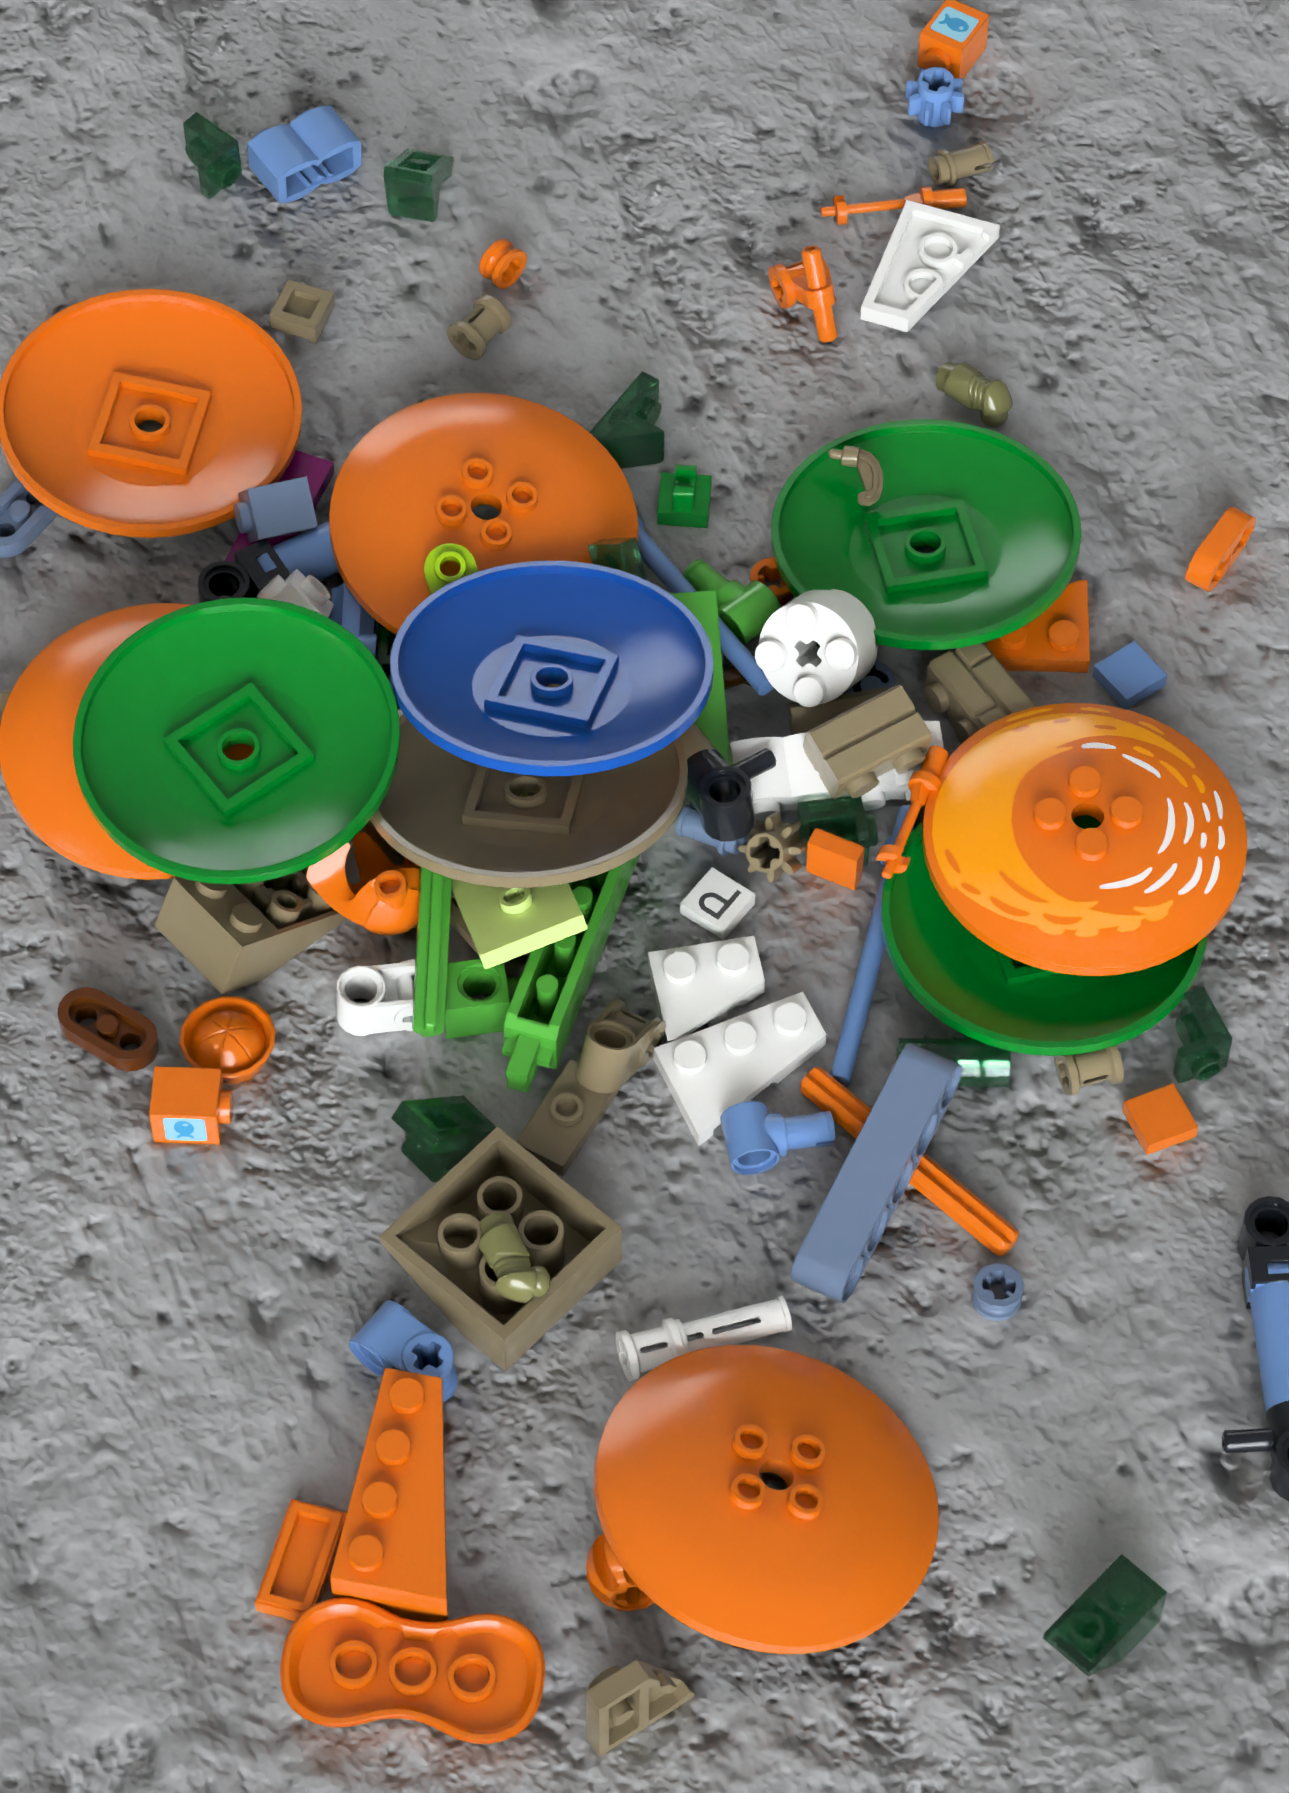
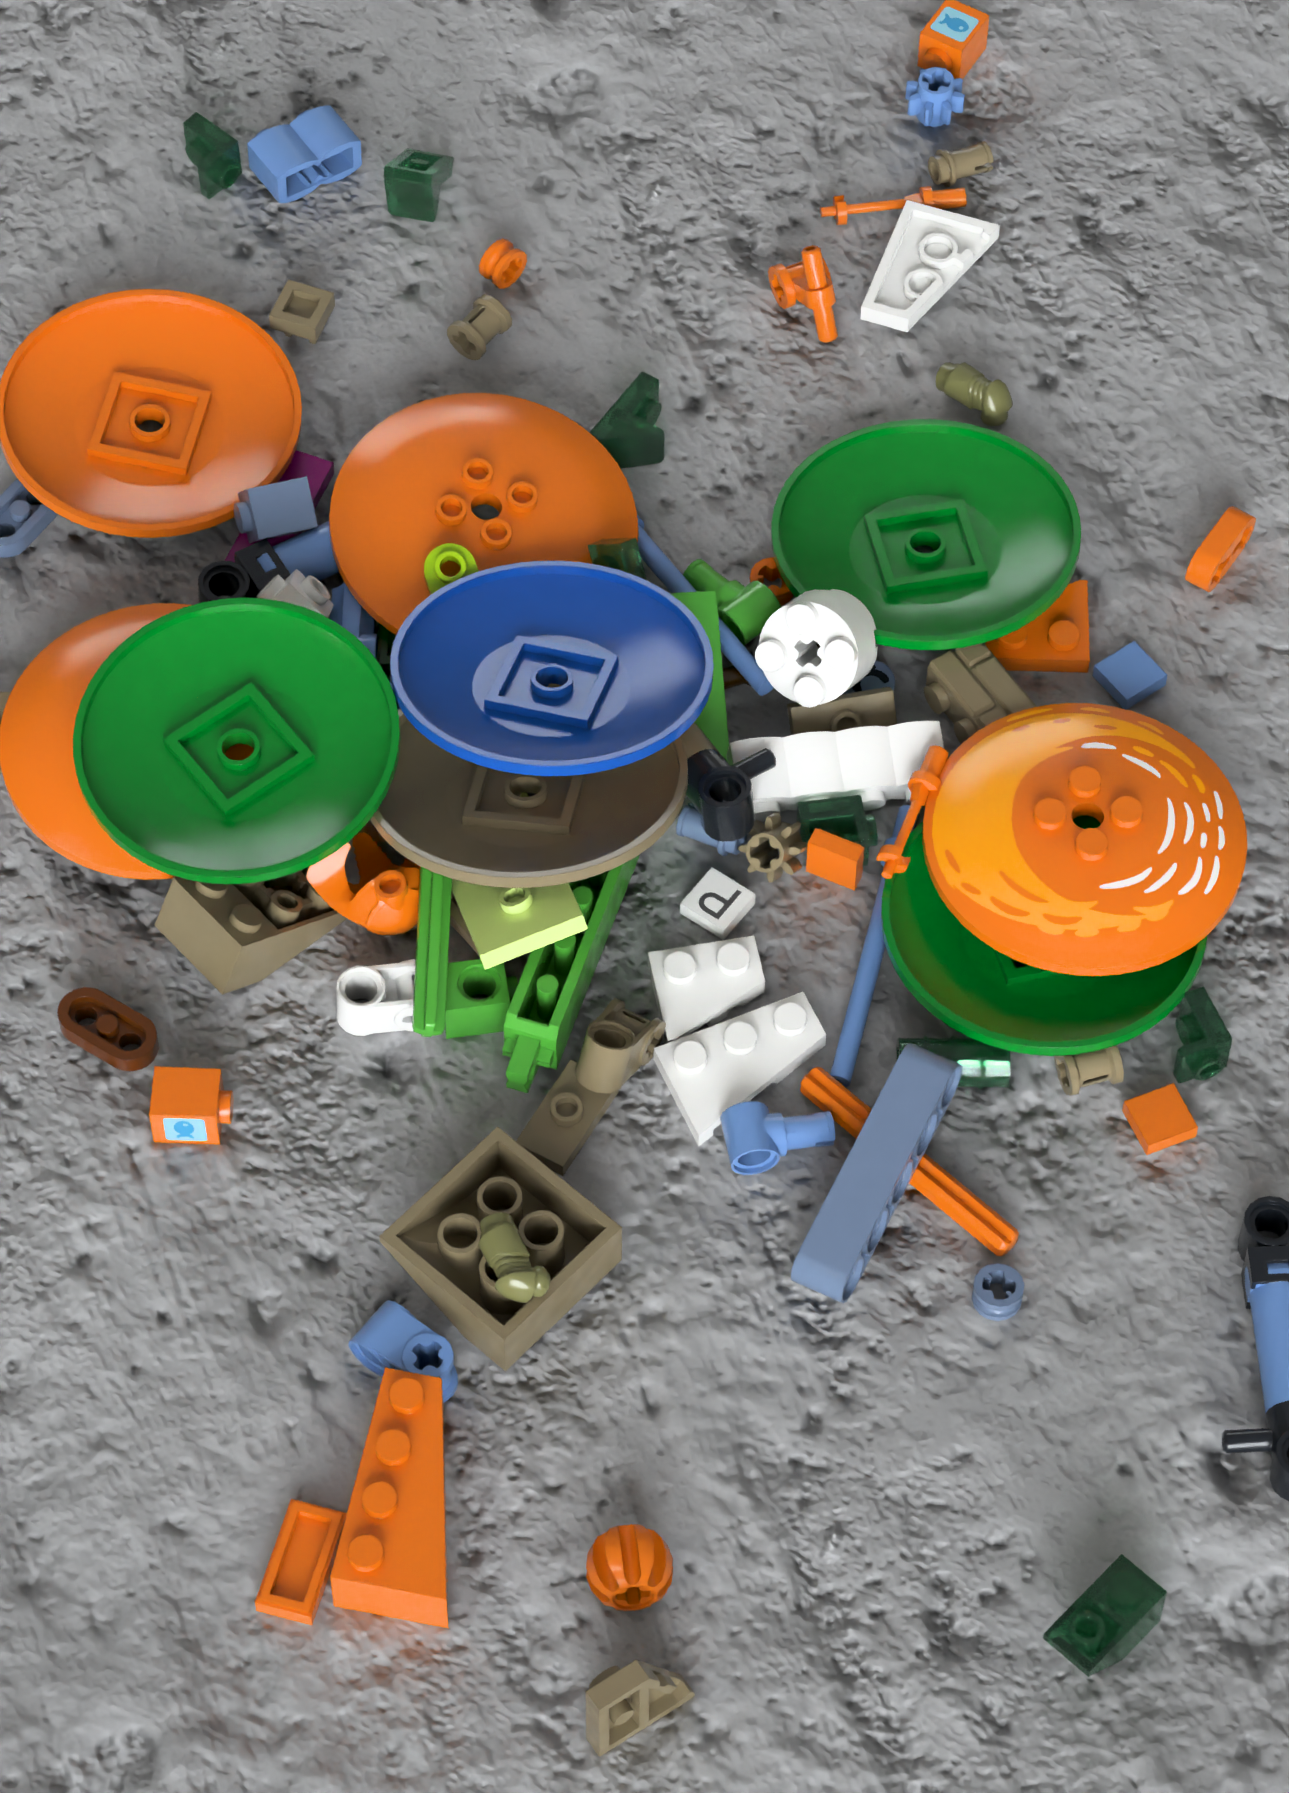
(228, 1036): orange hat -> none
(440, 1132): clear green slope -> none
(460, 1675): orange plate -> none
(672, 1335): white pin -> none
(684, 498): green tile -> none
(755, 1561): orange dish -> none
(868, 469): dark tan piece -> none
(868, 743): dark tan brick -> none

